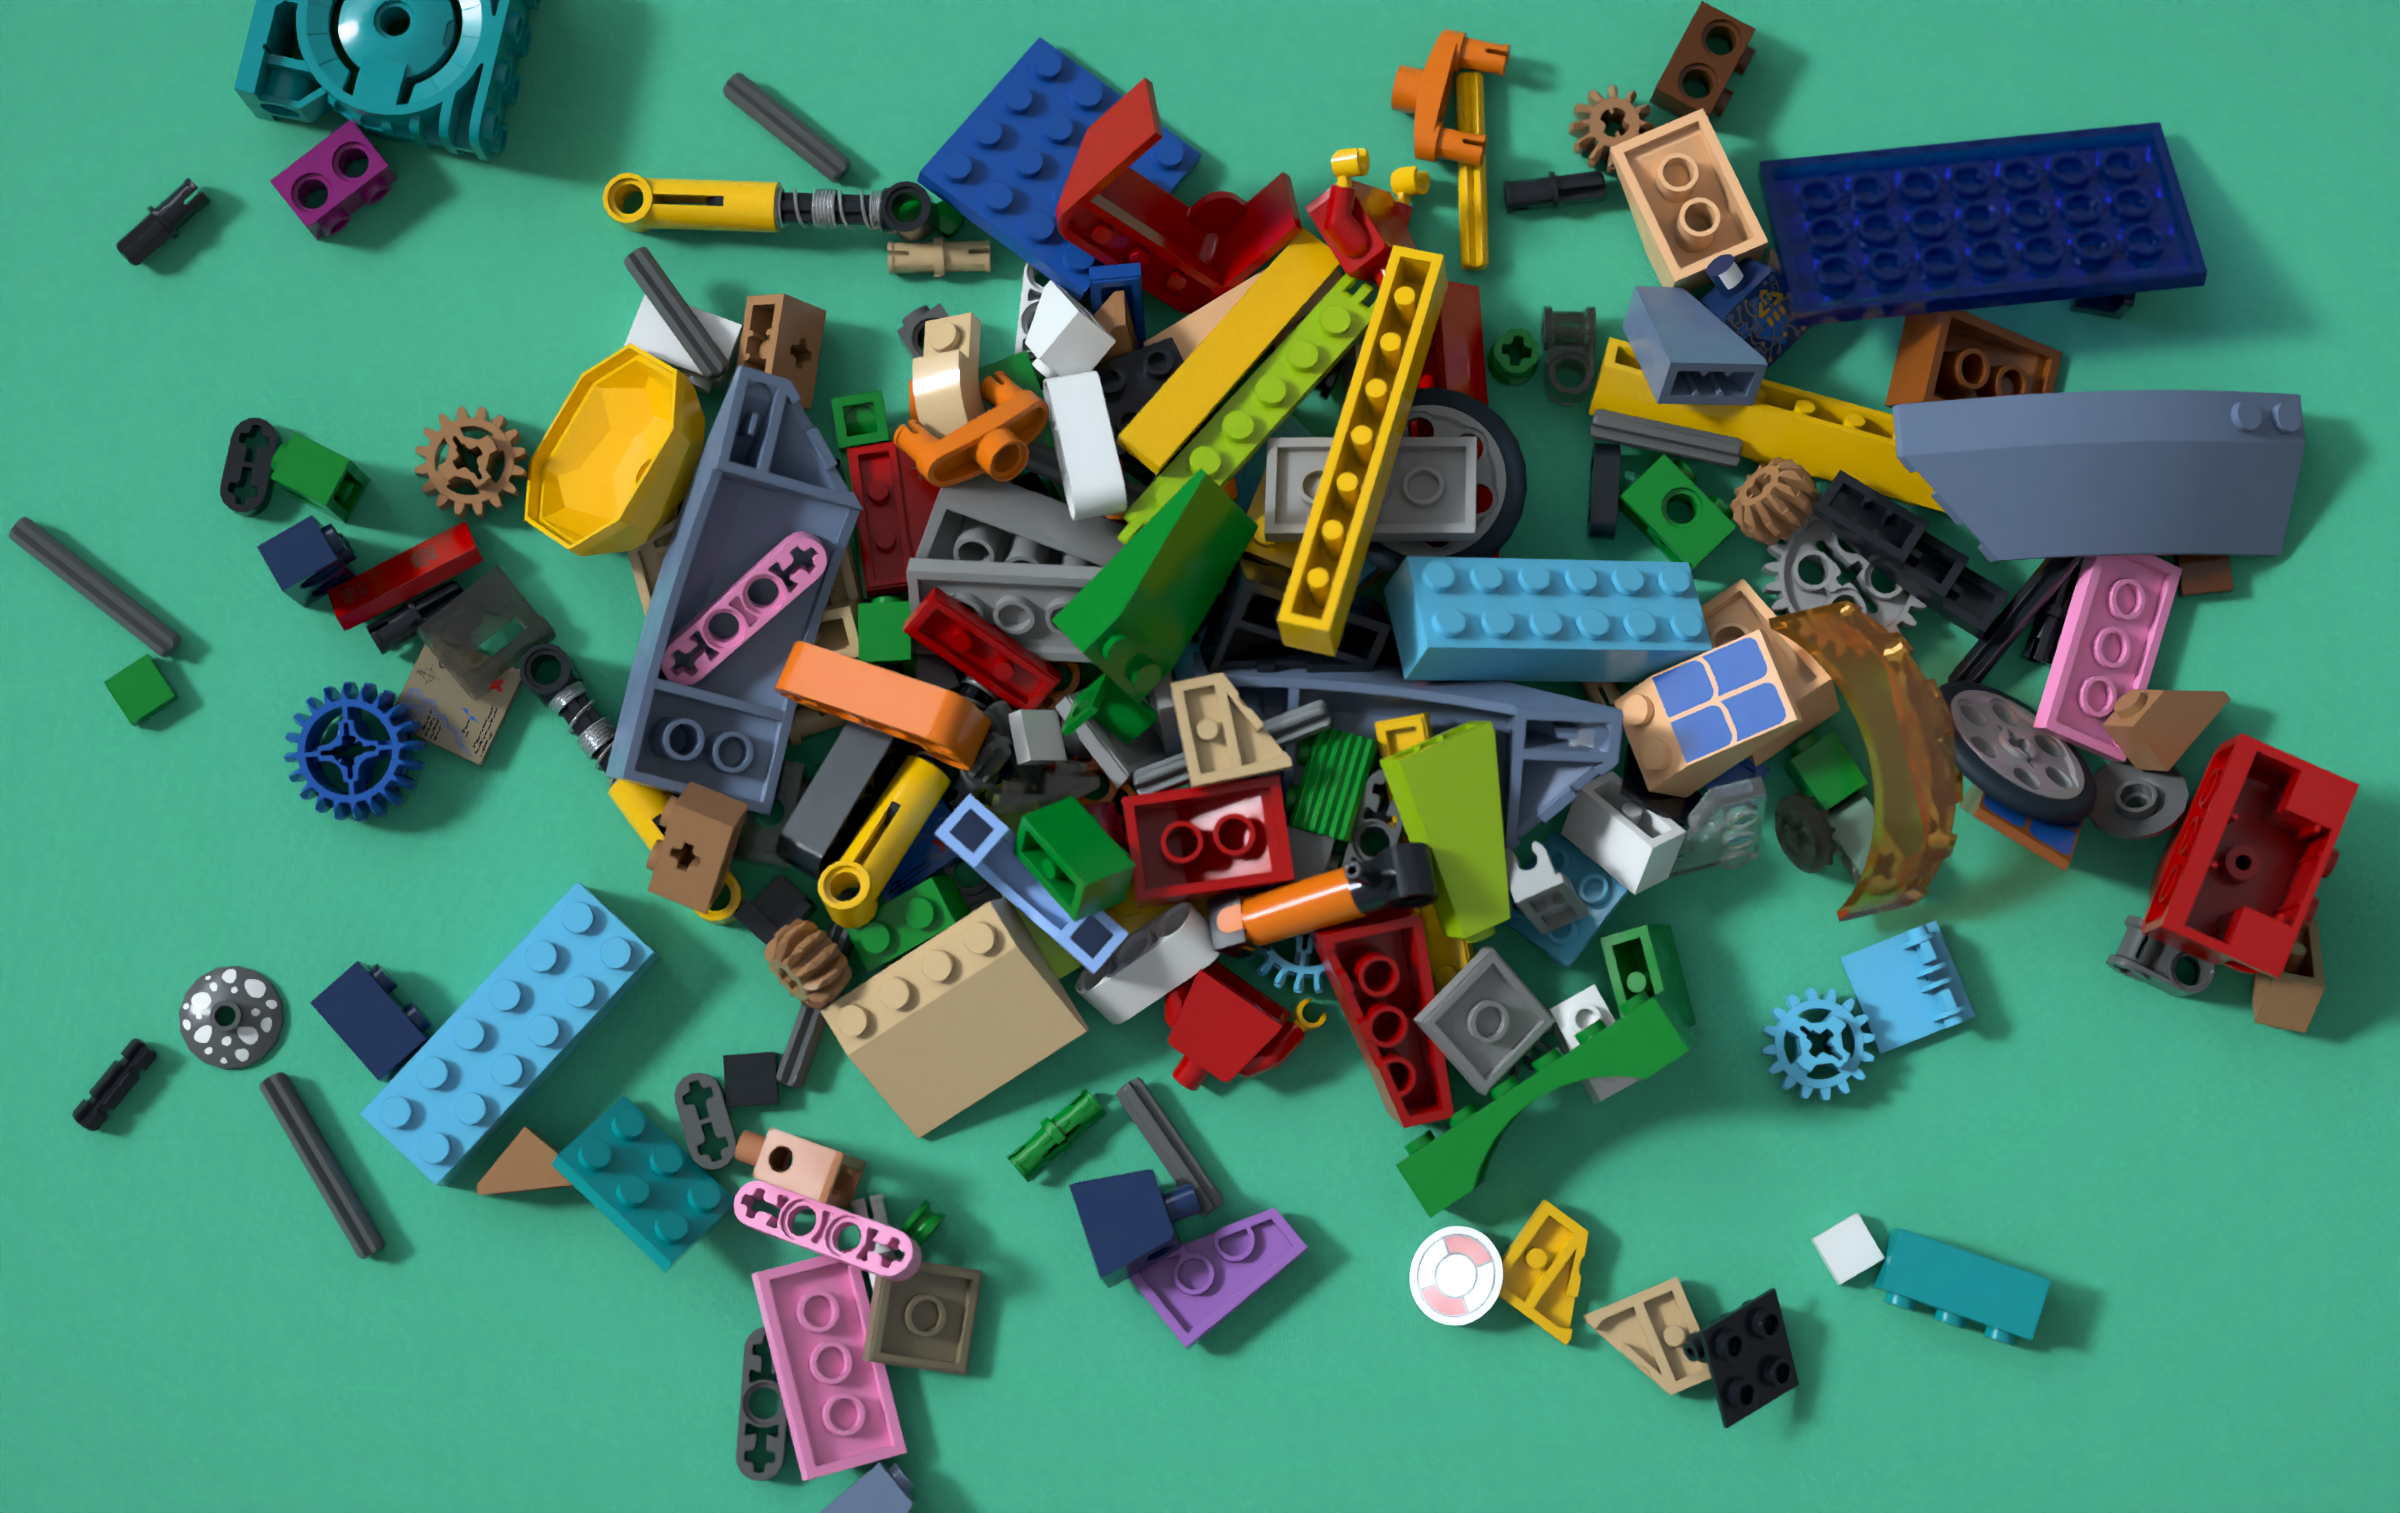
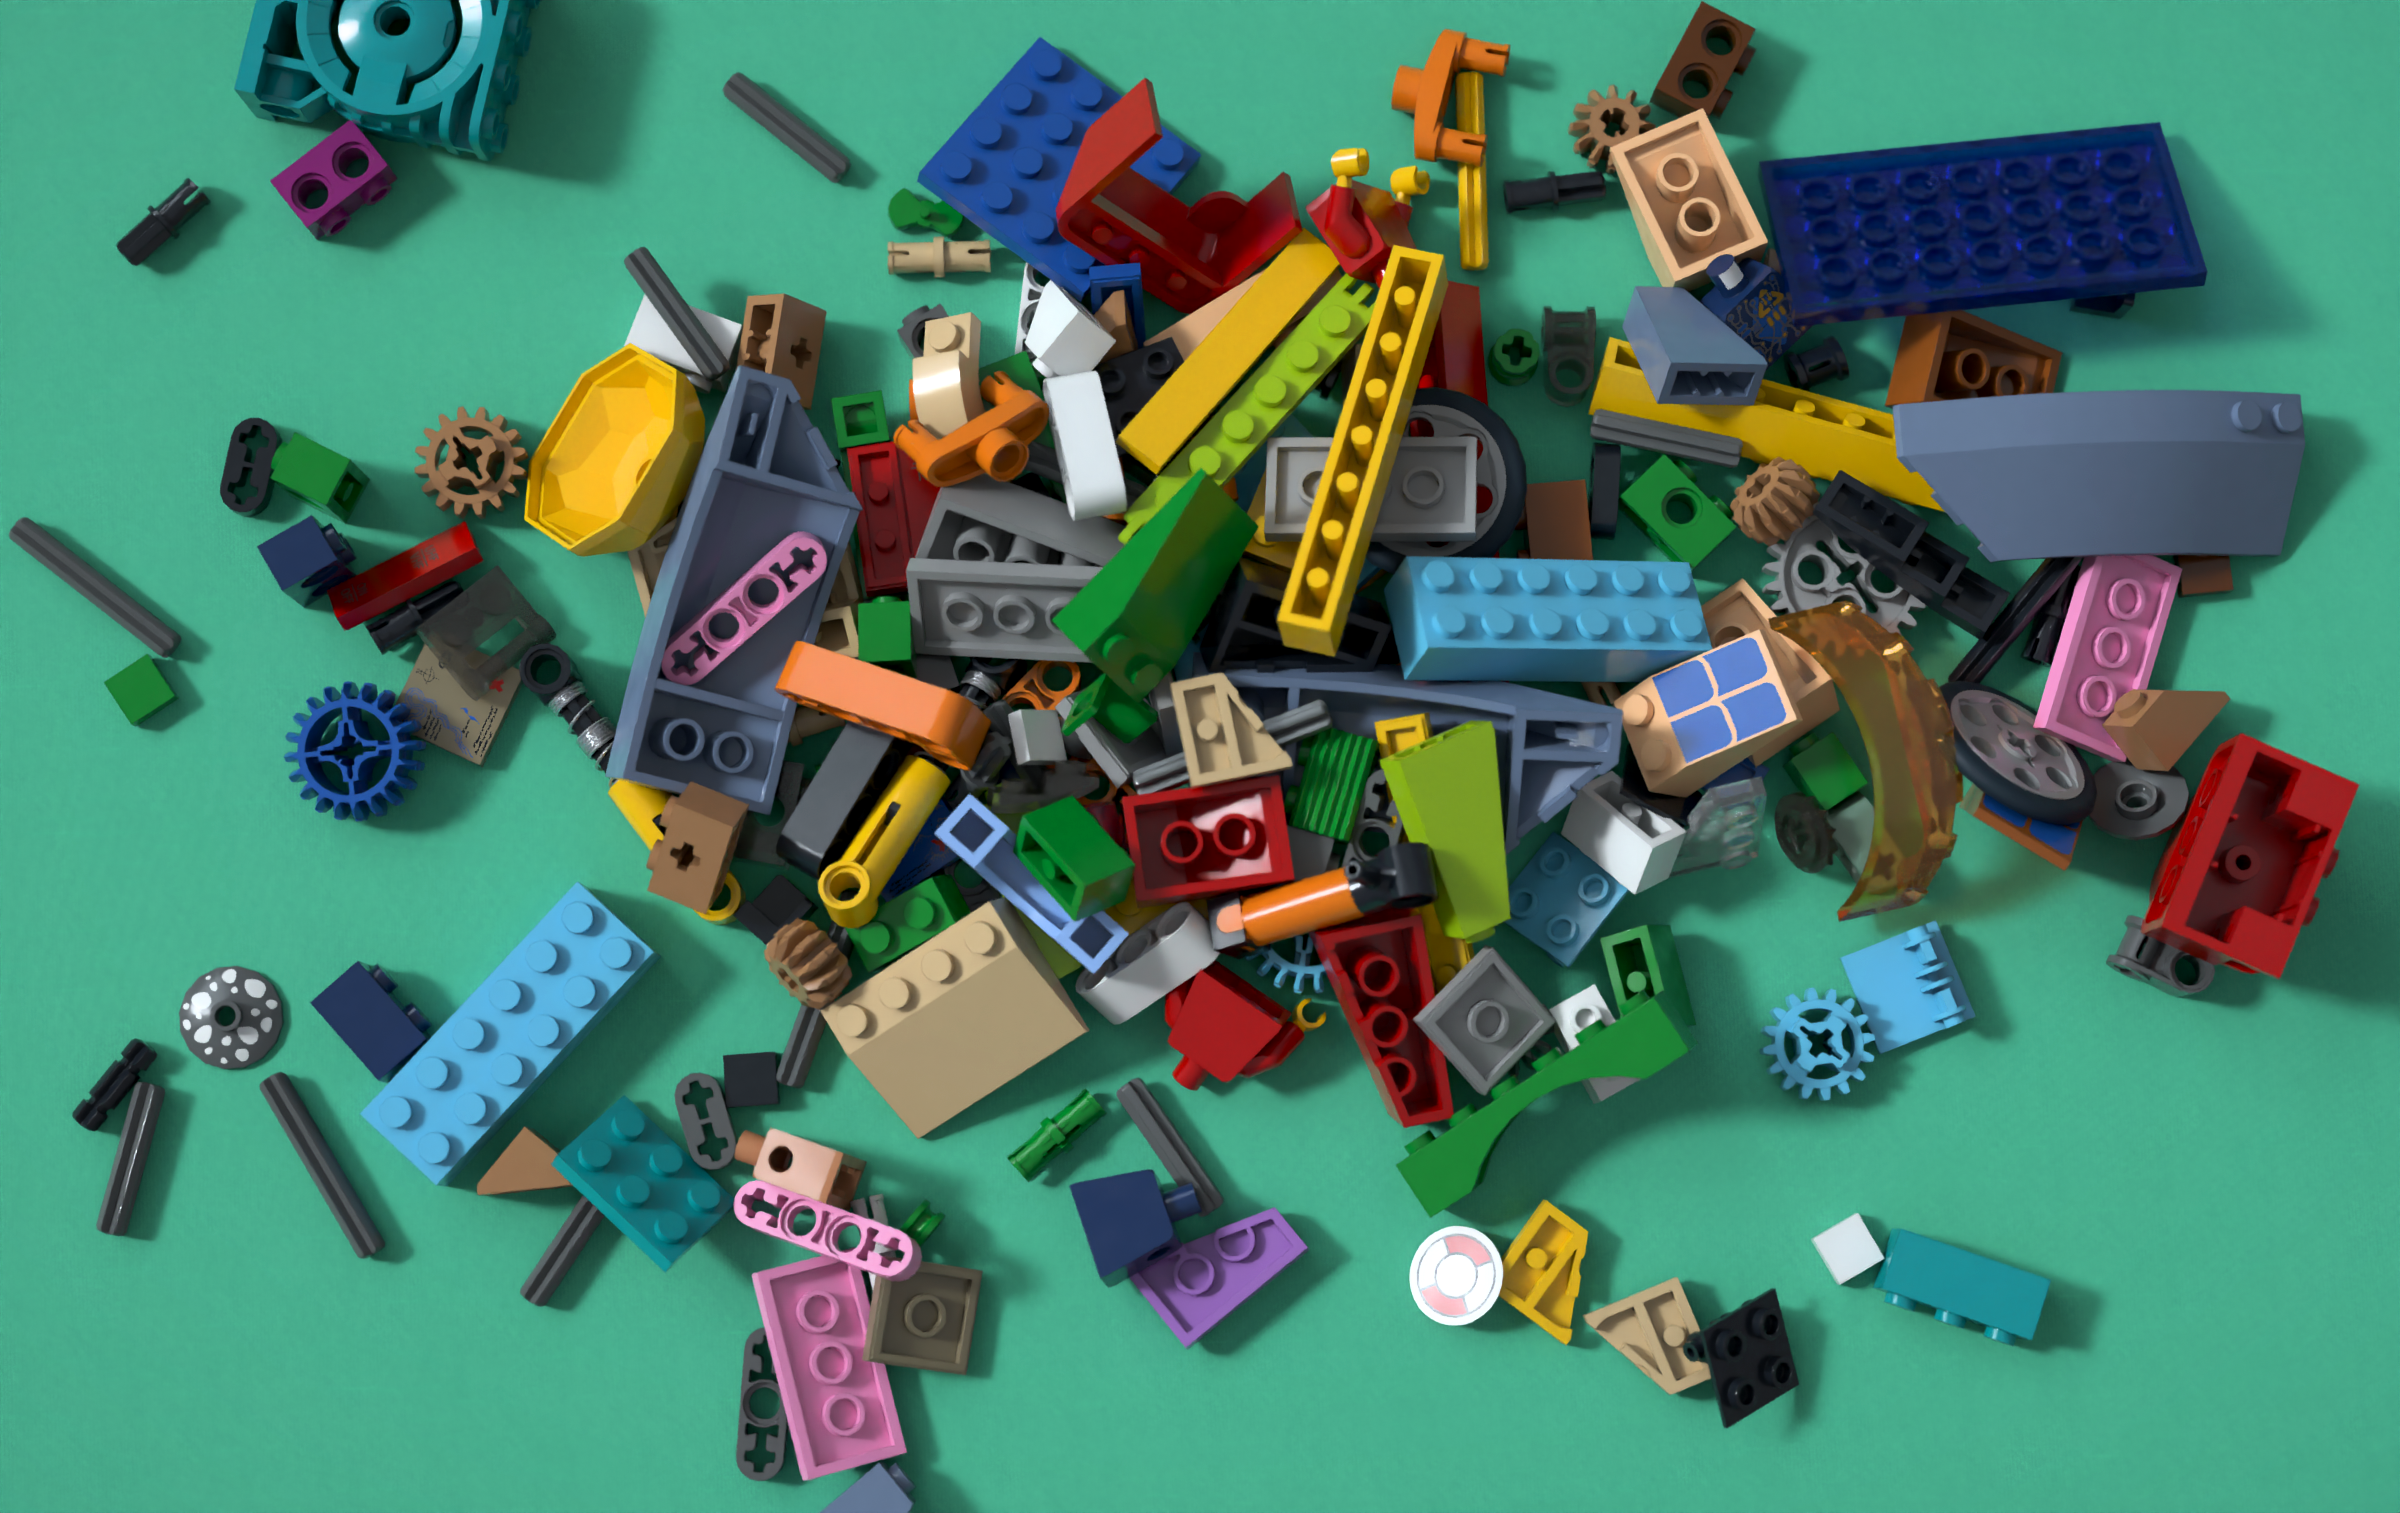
(130, 1159): none -> dark grey axle
(561, 1253): none -> dark grey axle
(764, 206): piece -> none
(981, 651): red tile -> none
(1543, 892): light grey hinge -> none
(1556, 522): none -> dark orange piece
(1834, 365): none -> black bush
(2295, 996): medium nougat slope -> none

